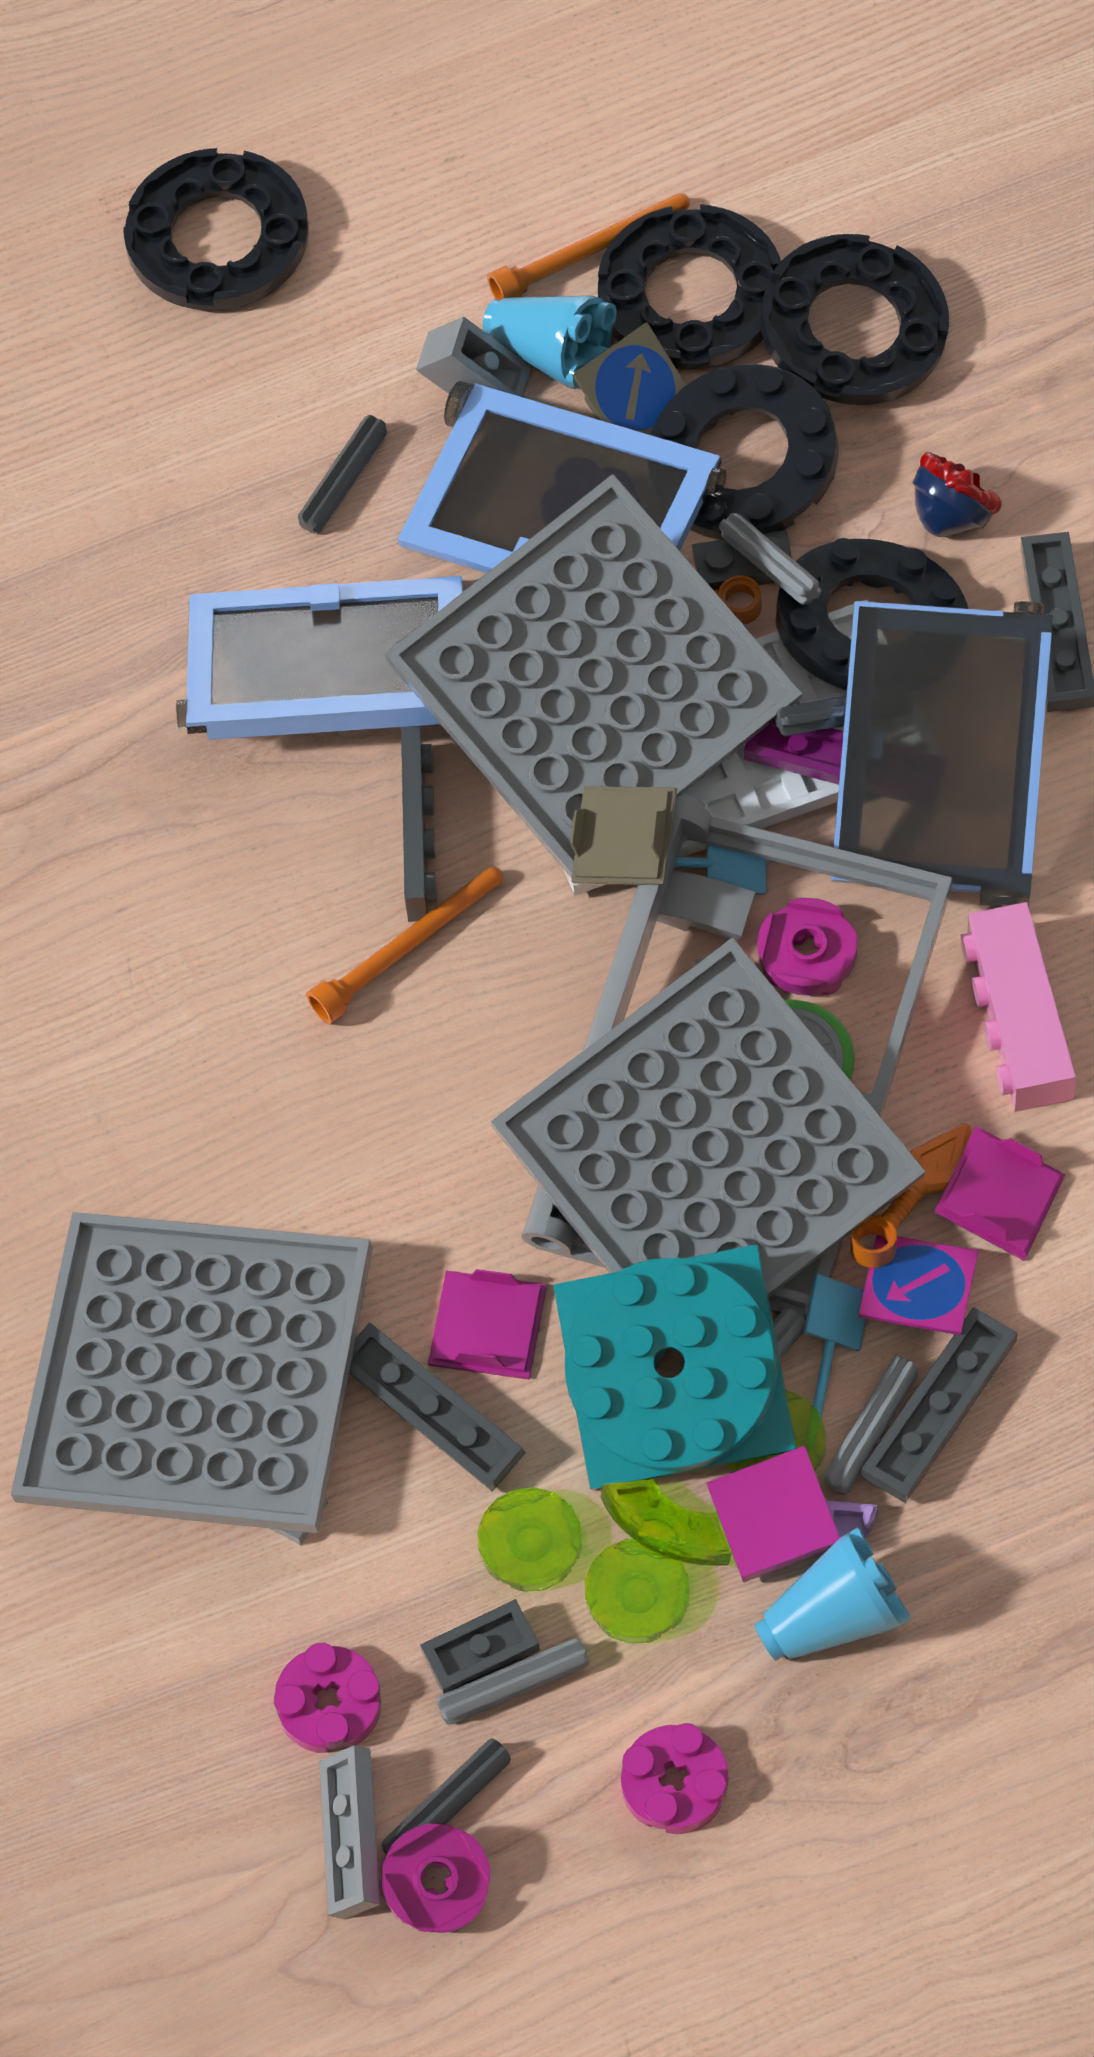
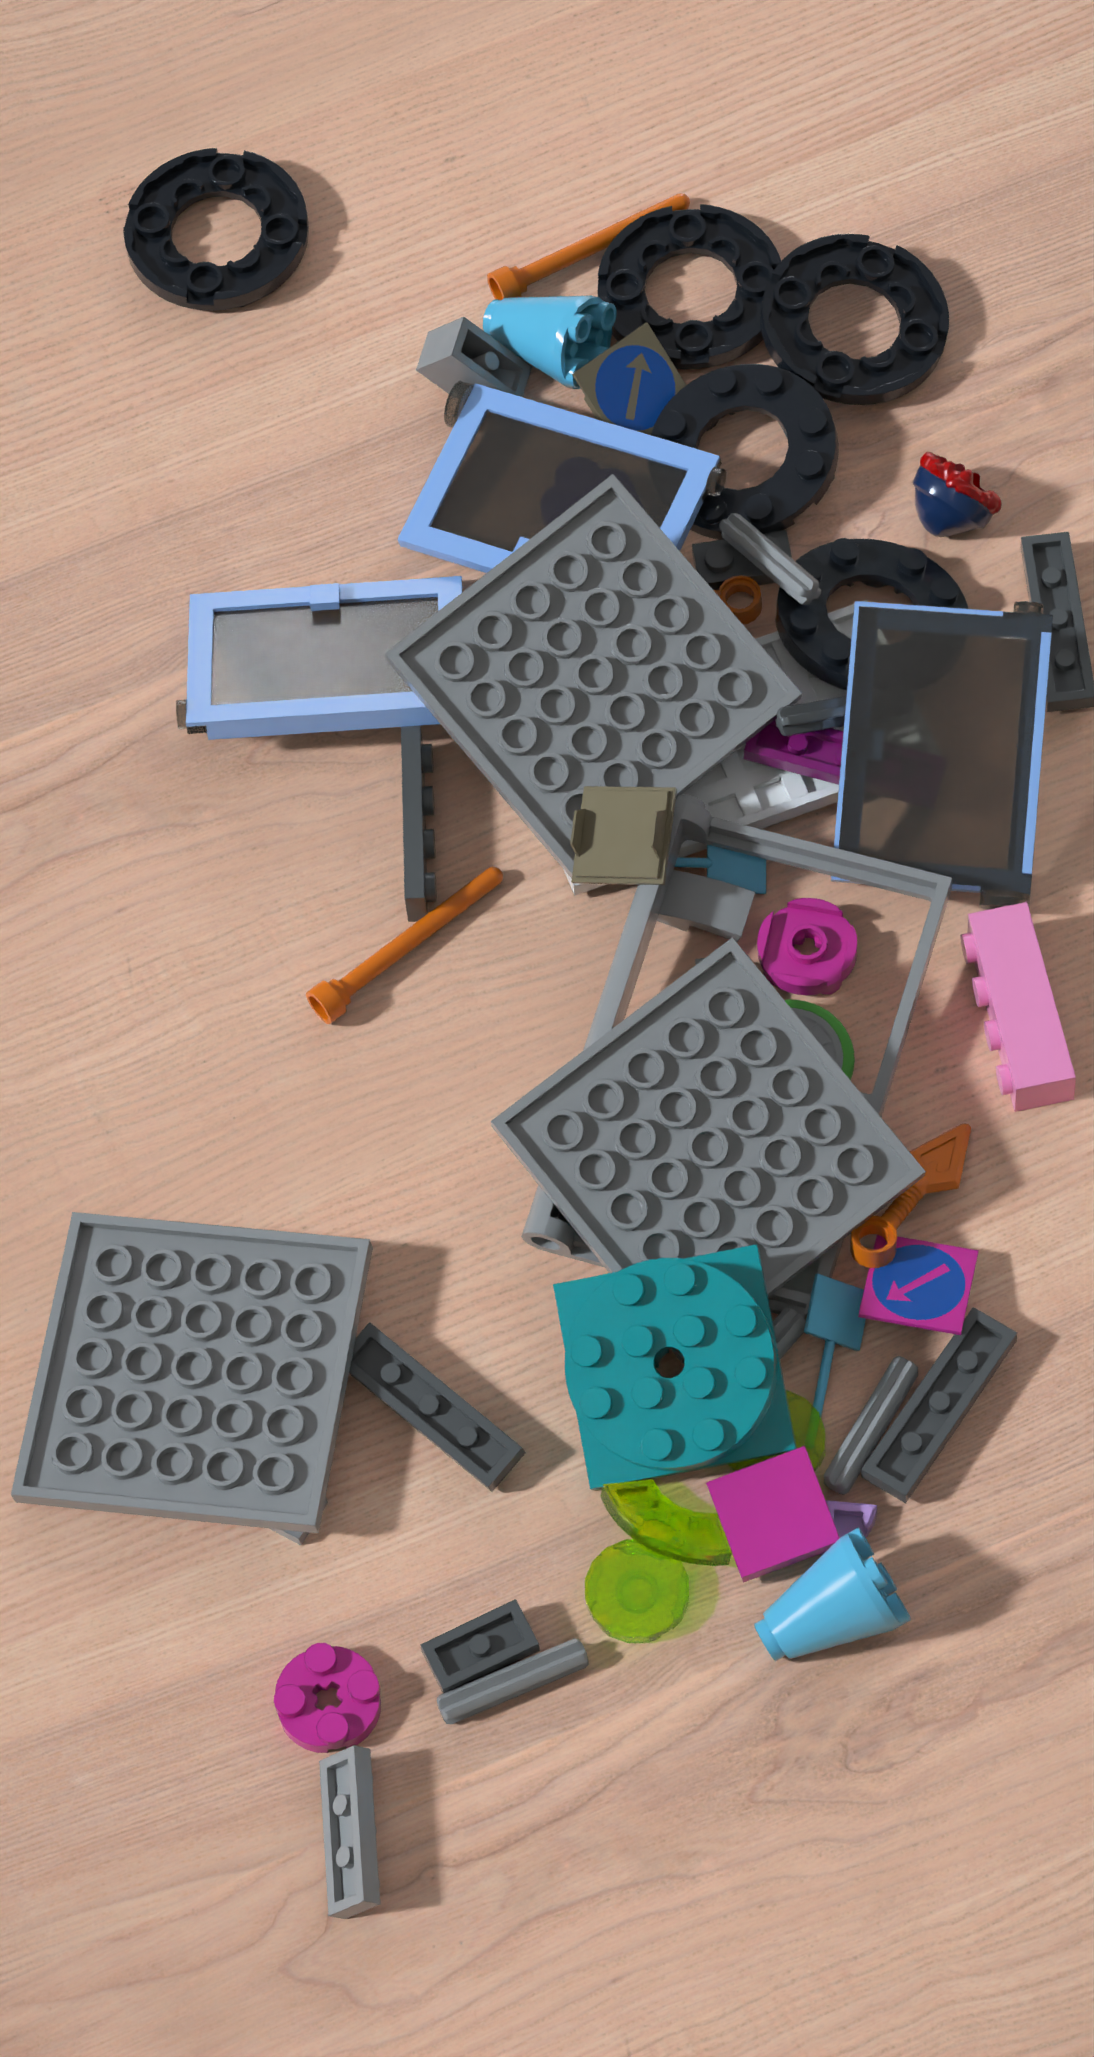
(342, 474): dark grey axle -> none
(456, 1790): dark grey axle -> none
(465, 1886): dark pink plate -> none
(487, 1323): dark pink piece -> none
(529, 1539): clear neon green tile -> none
(664, 1807): dark pink plate -> none
(1000, 1192): dark pink piece -> none

